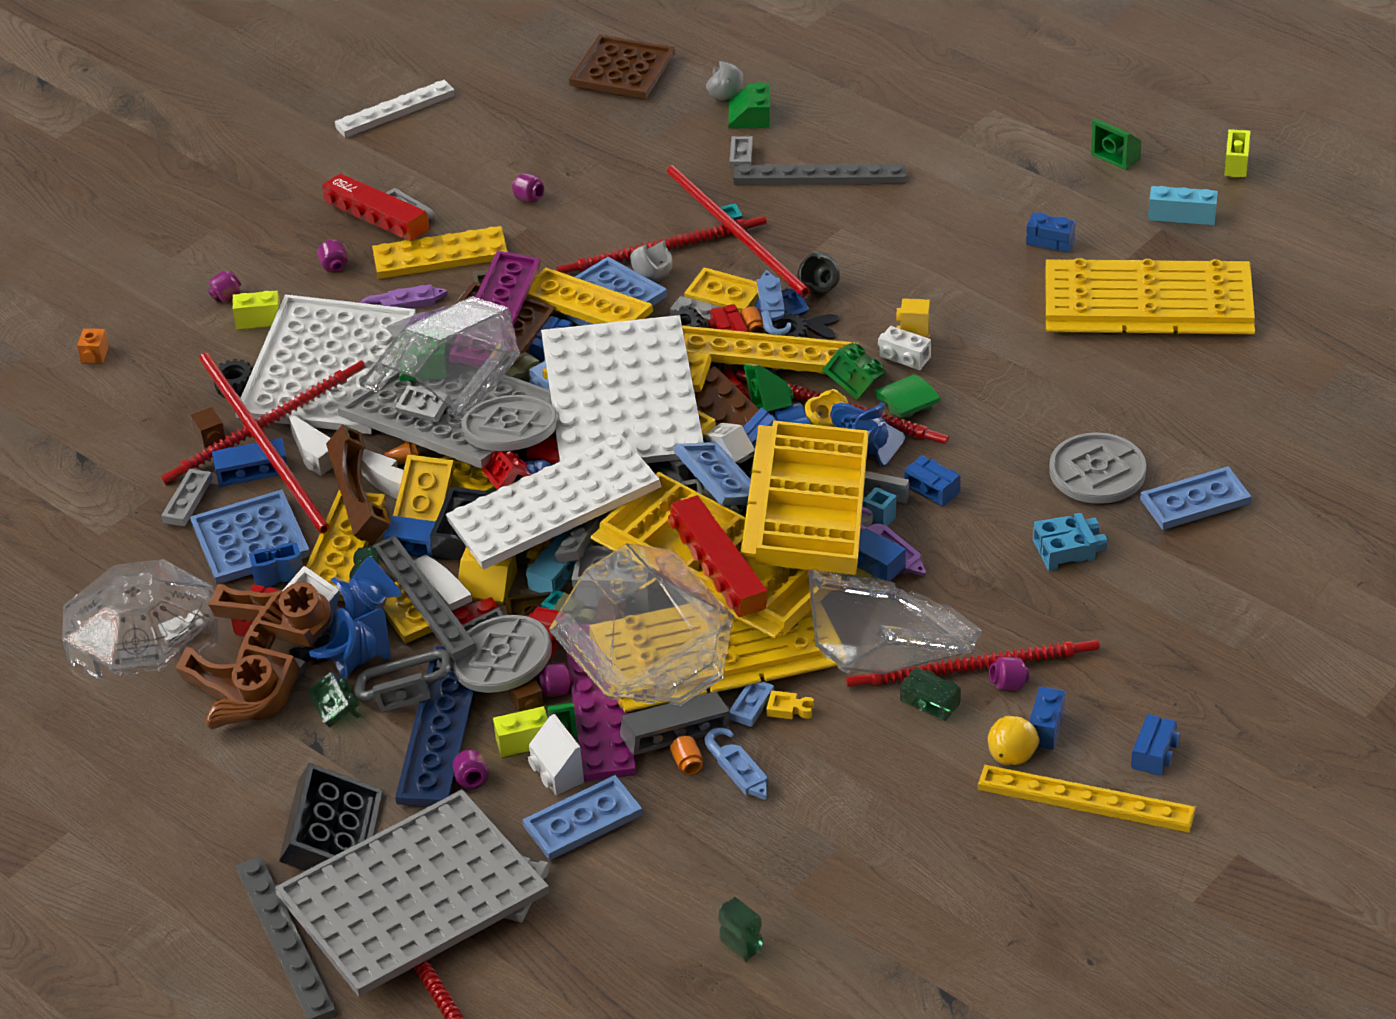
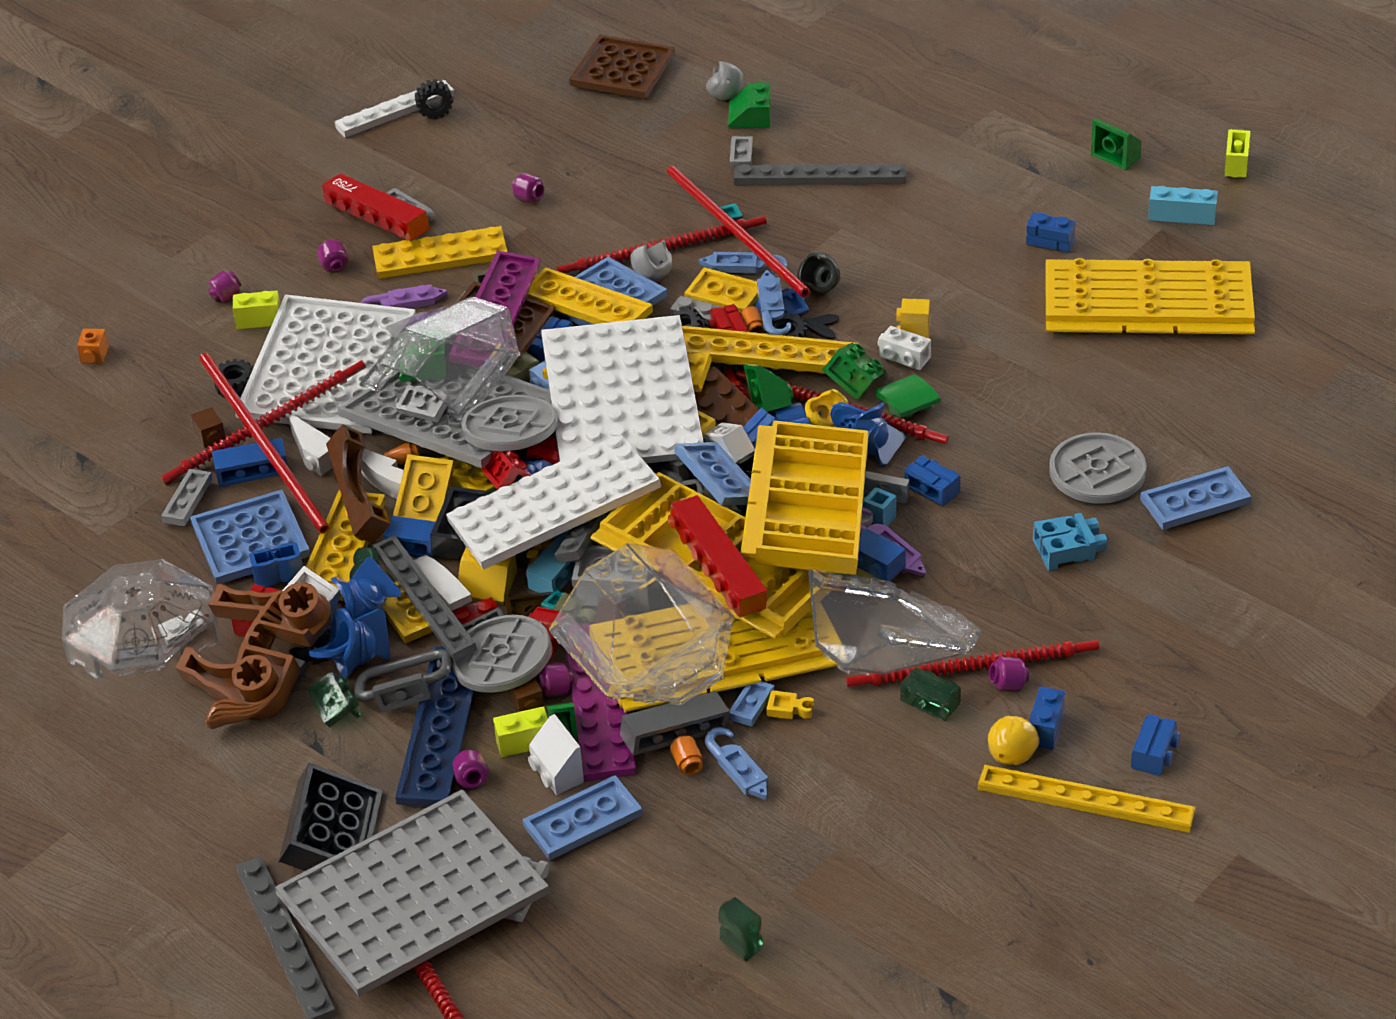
(431, 89): none -> black tyre
(736, 262): none -> medium blue plate

